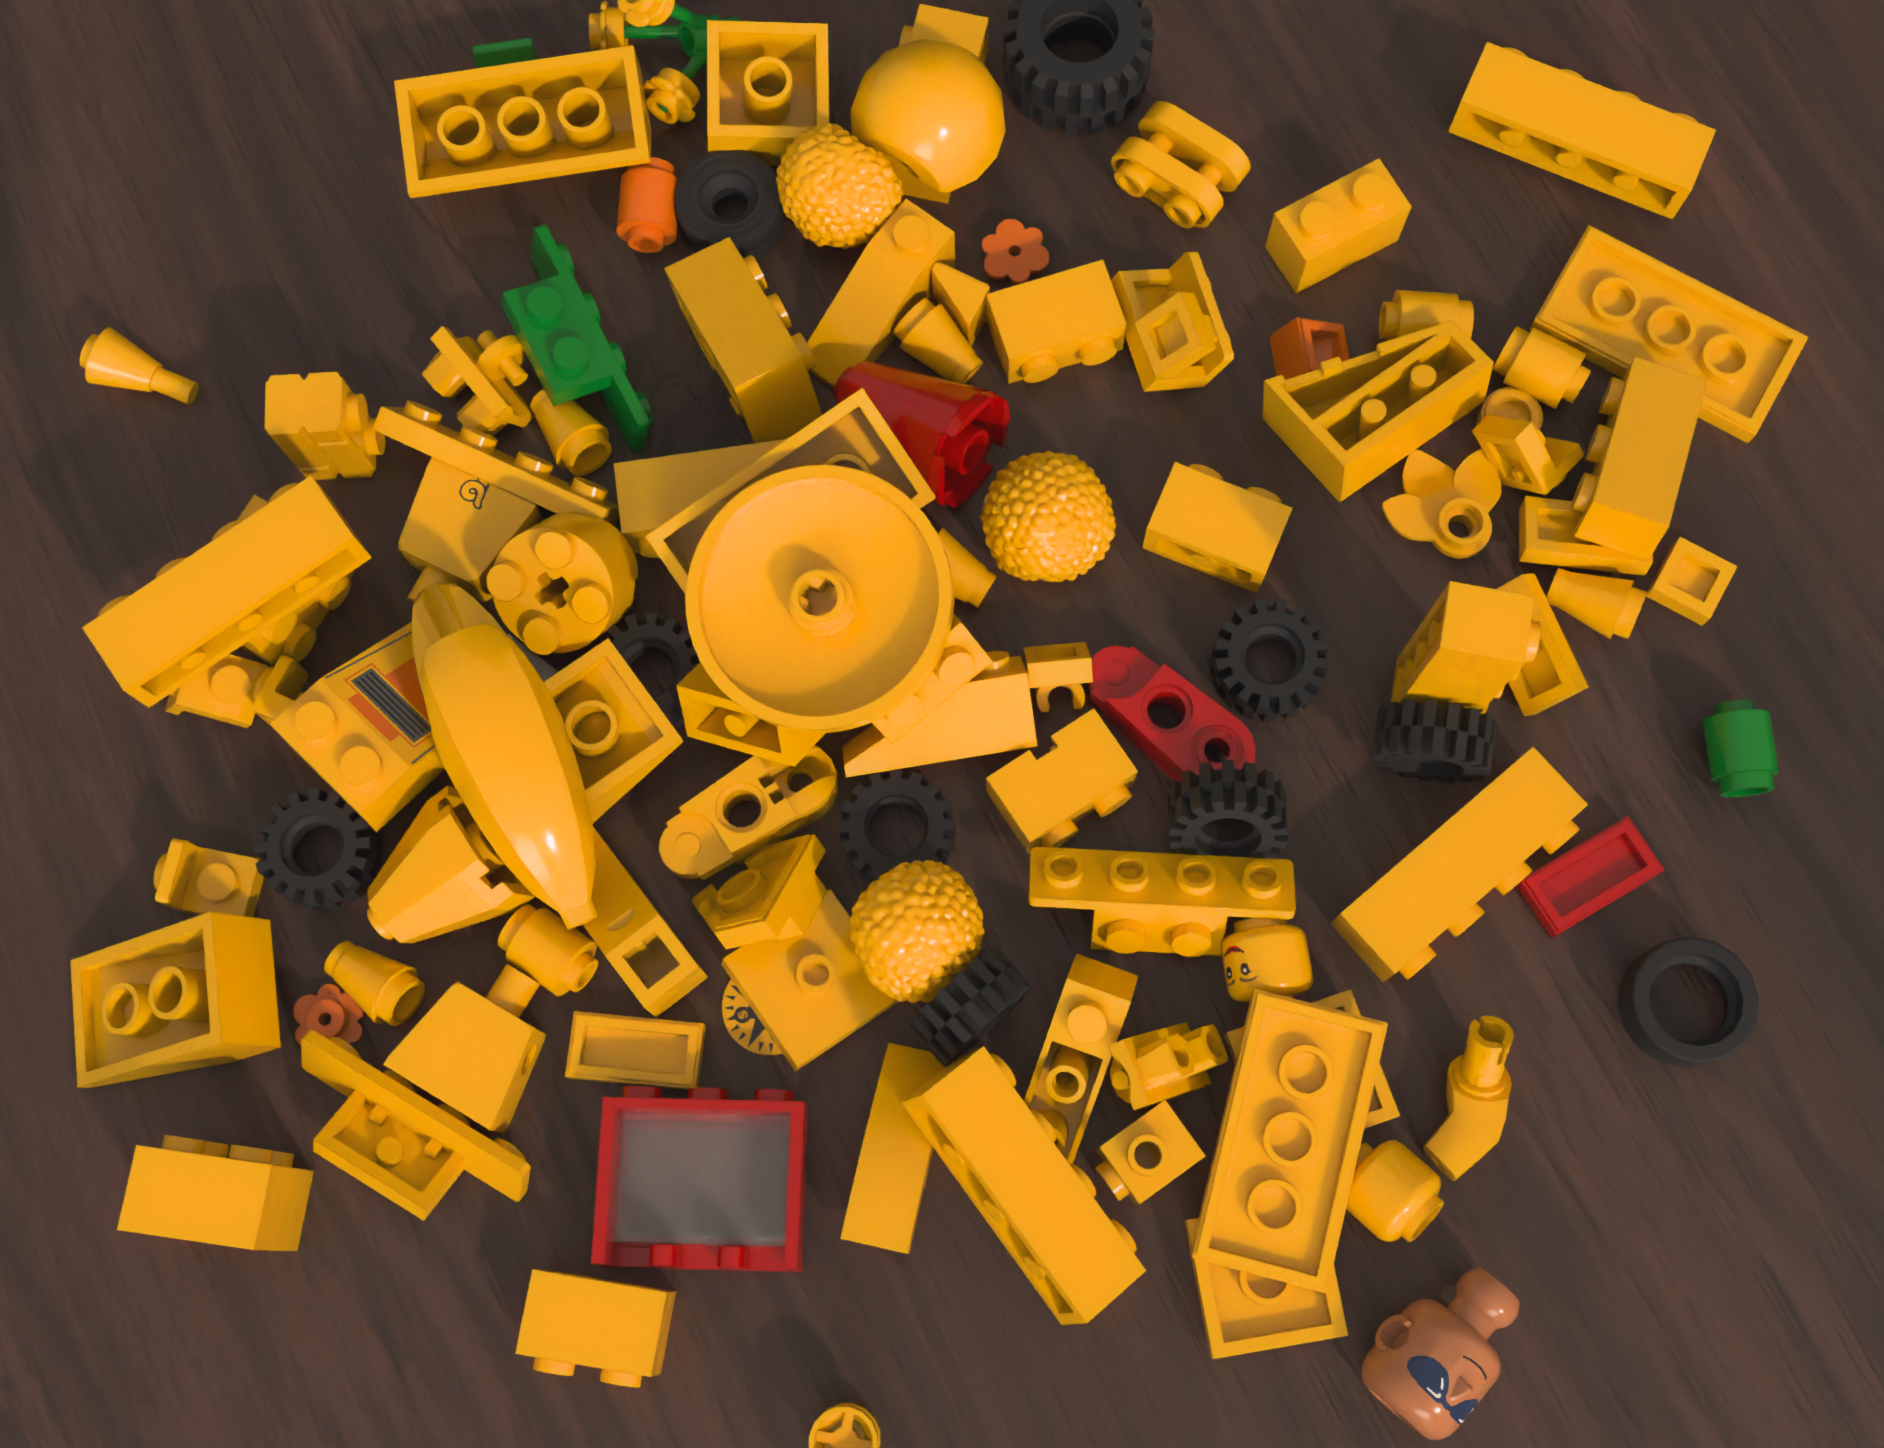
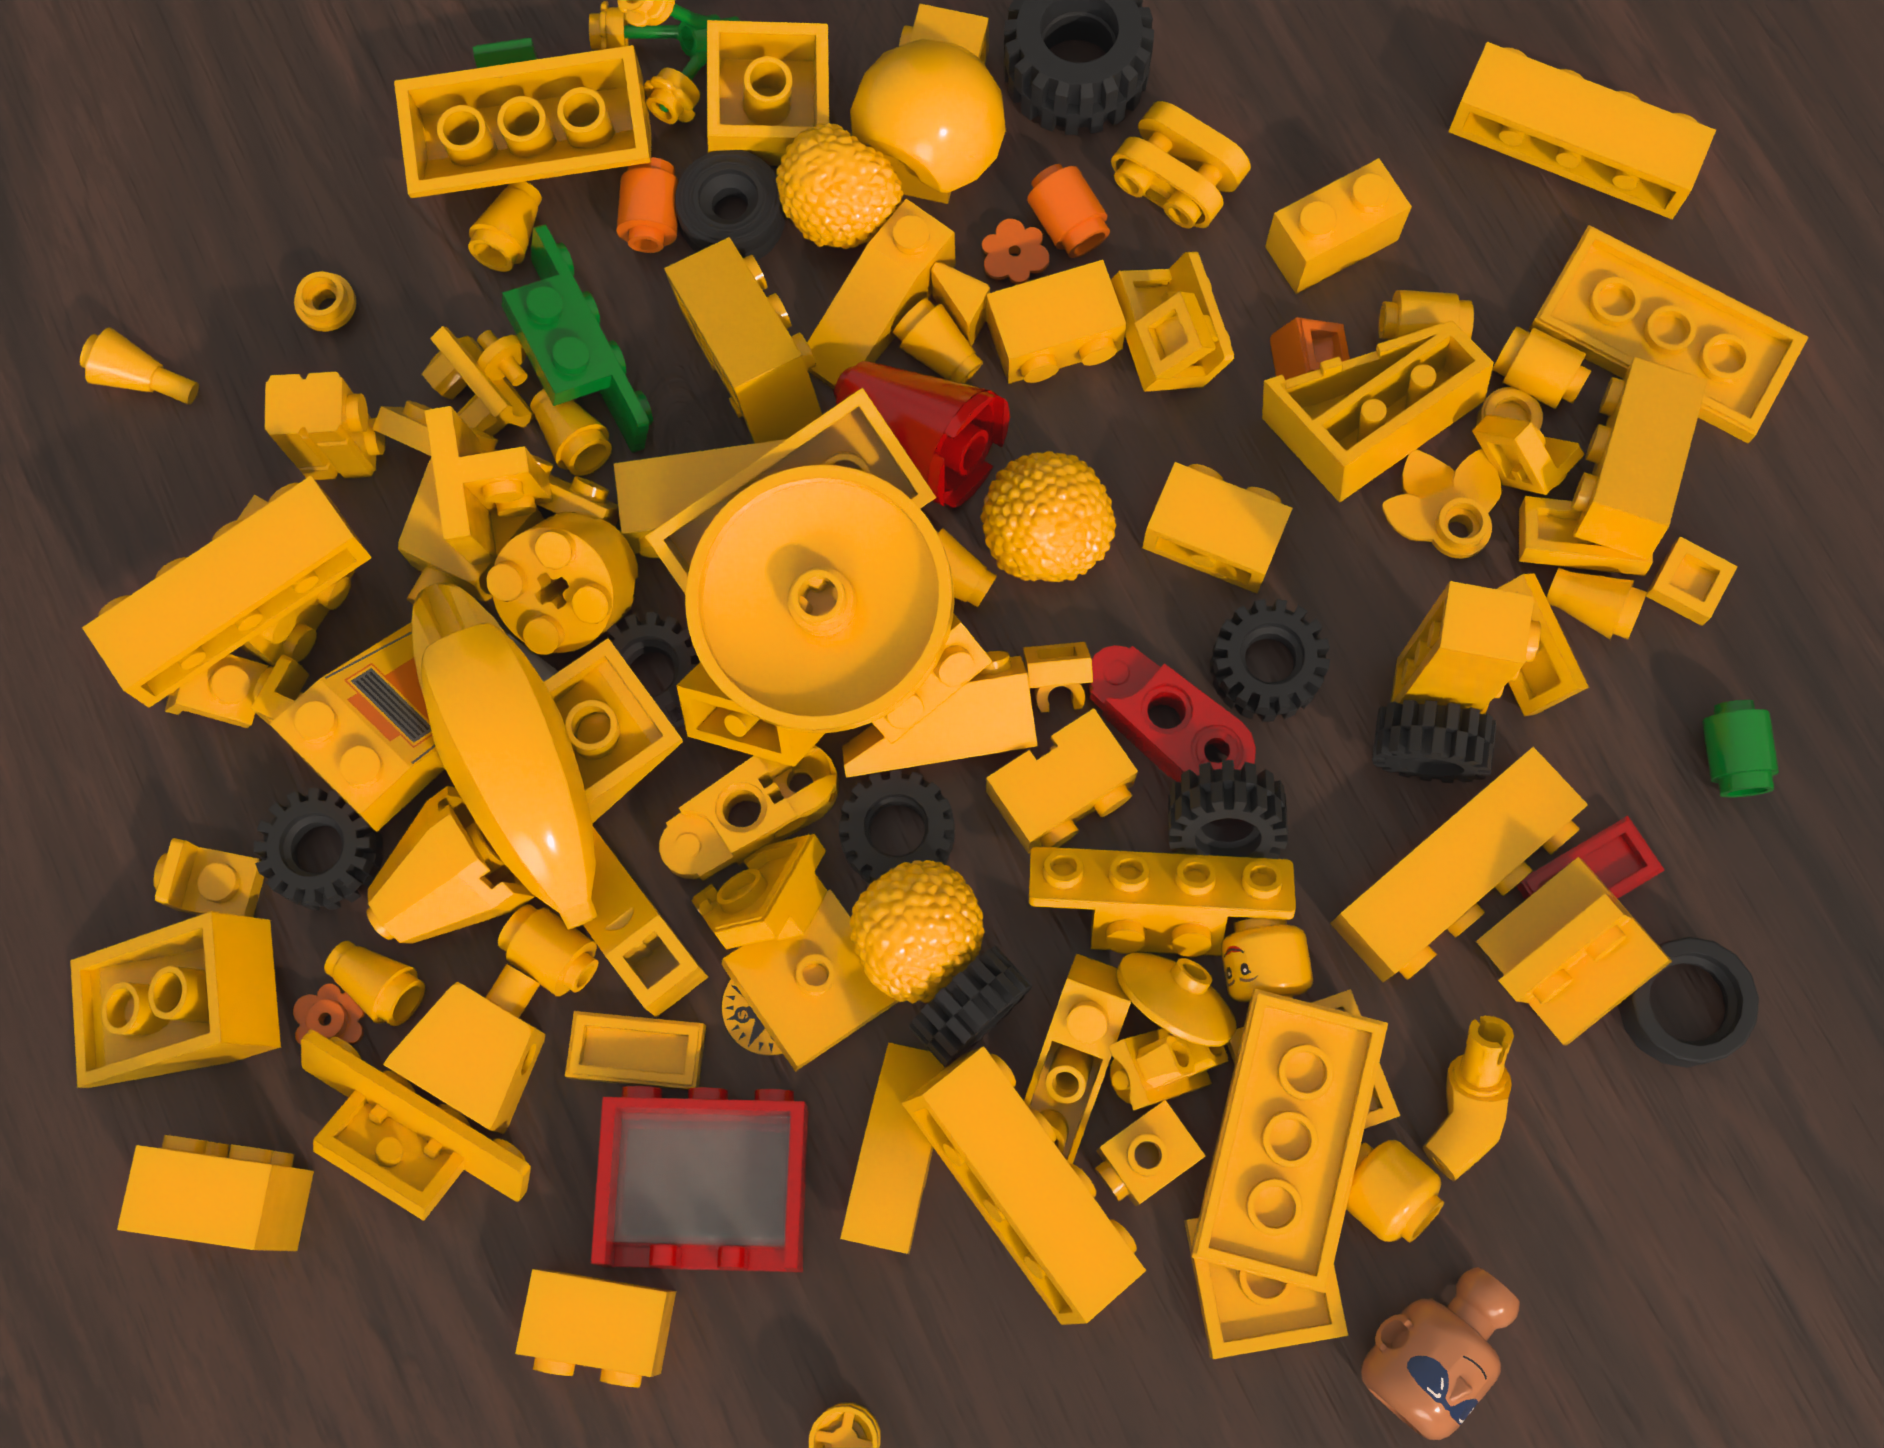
(317, 288): none -> yellow plate
(478, 483): none -> yellow bracket
(505, 227): none -> yellow cone
(1068, 210): none -> orange brick
(1177, 997): none -> yellow dish
(1572, 951): none -> yellow bracket

